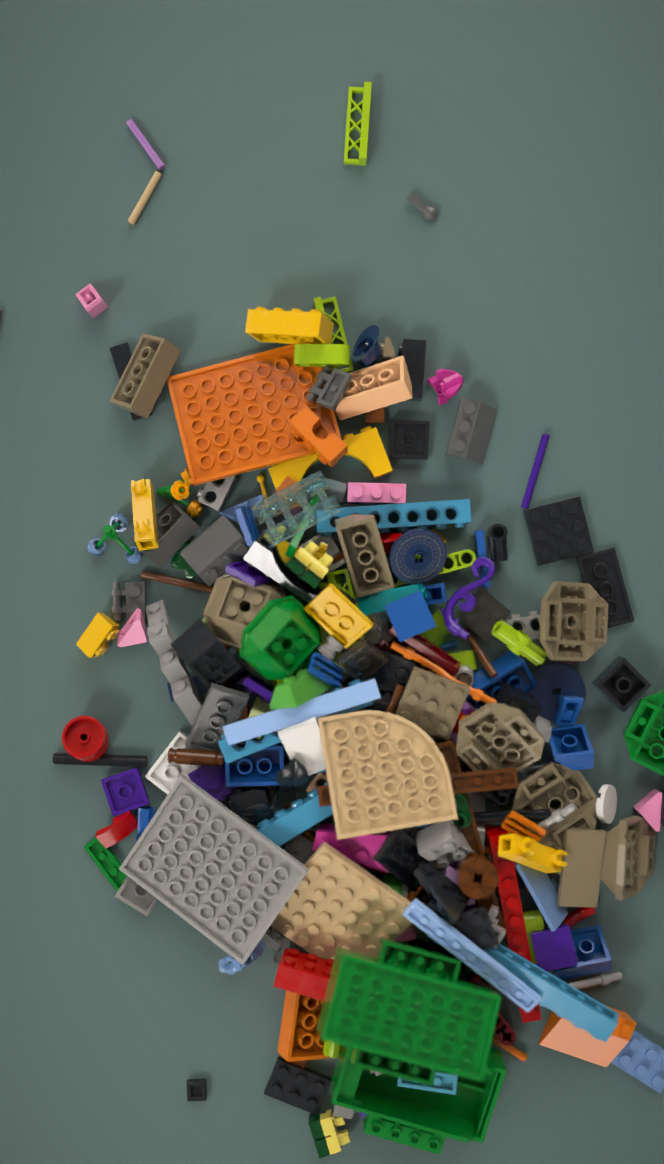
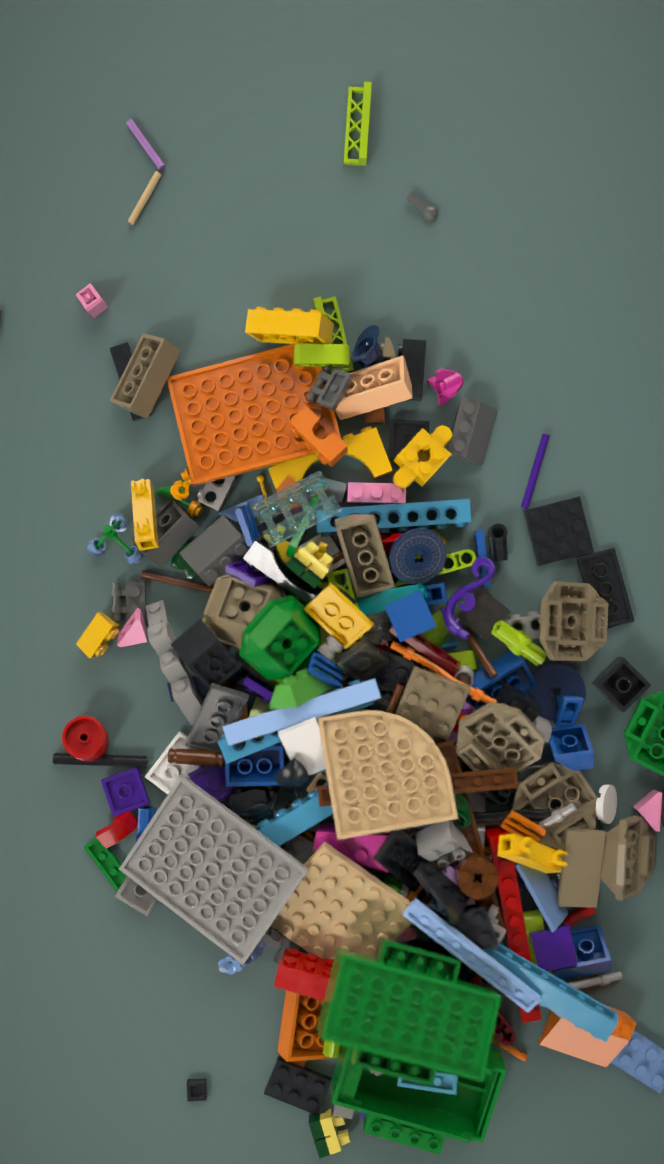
(422, 457): none -> yellow brick

